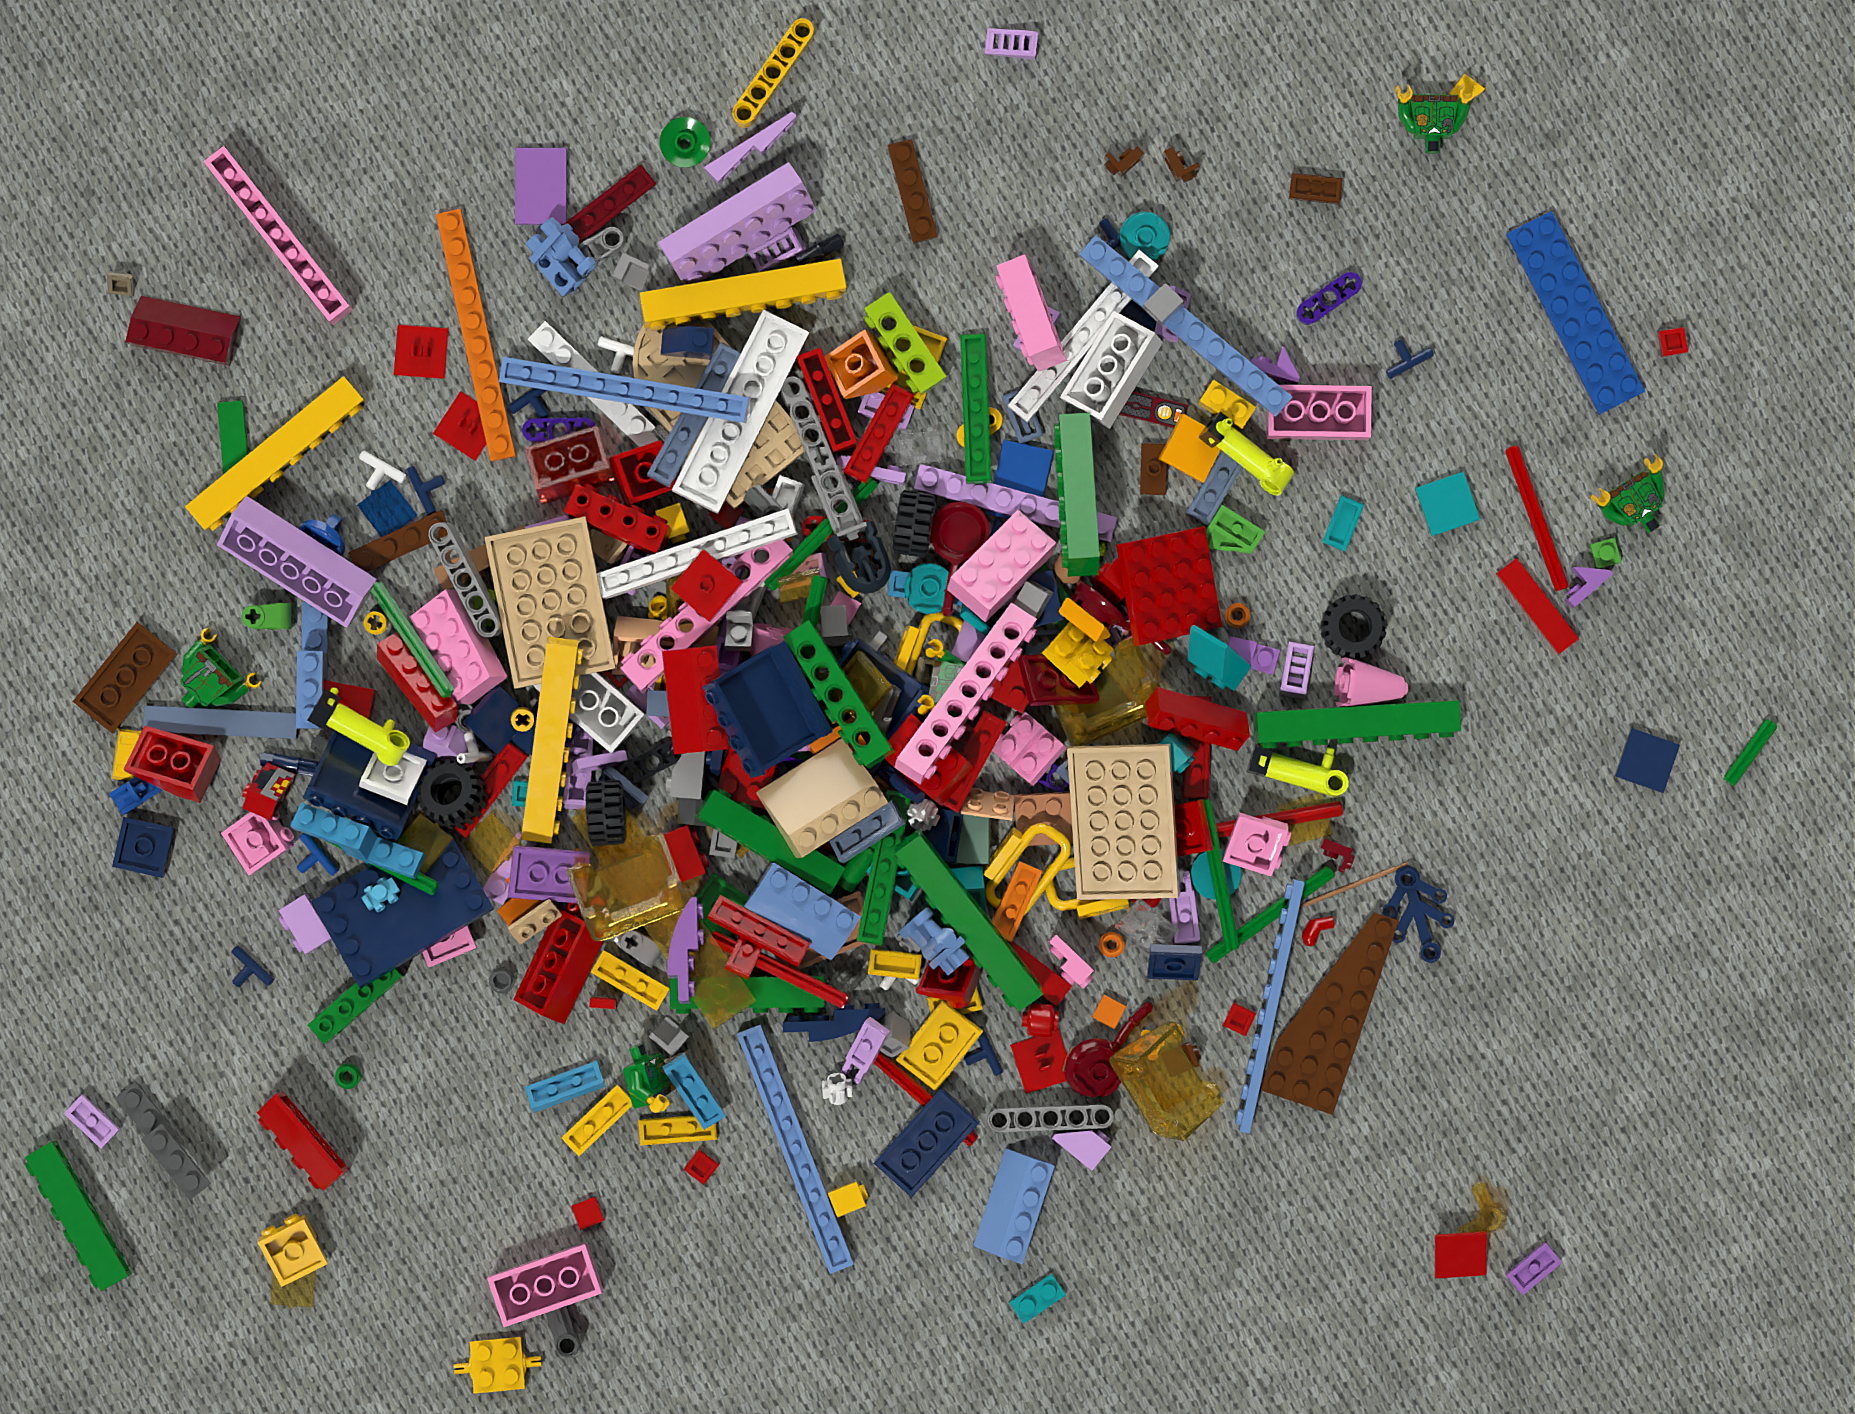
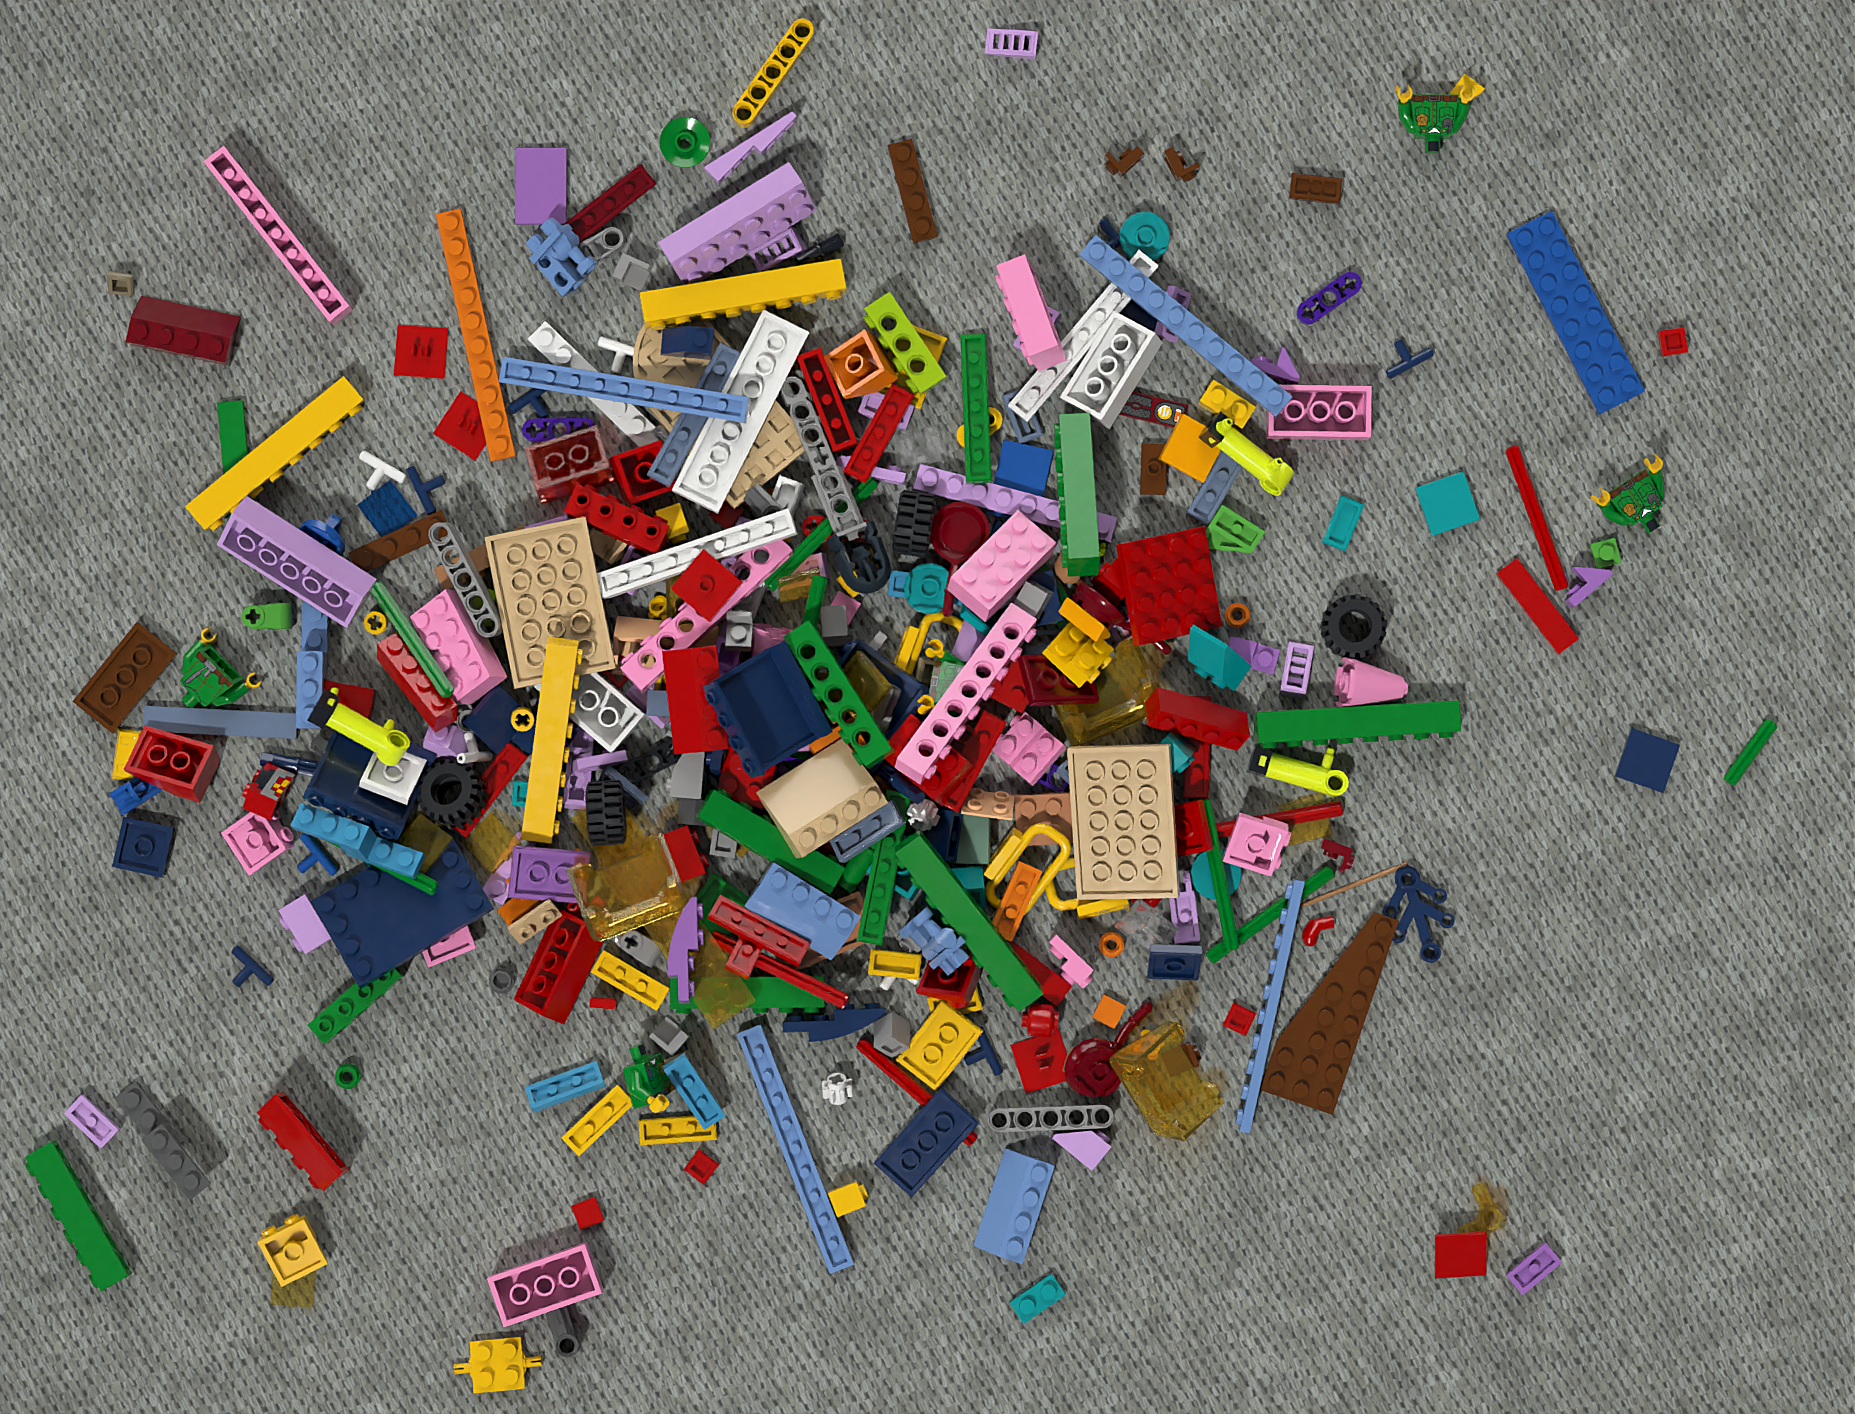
(378, 894): medium azure piece -> none
(865, 1049): lavender hinge -> none
(1163, 304): light grey panel -> none

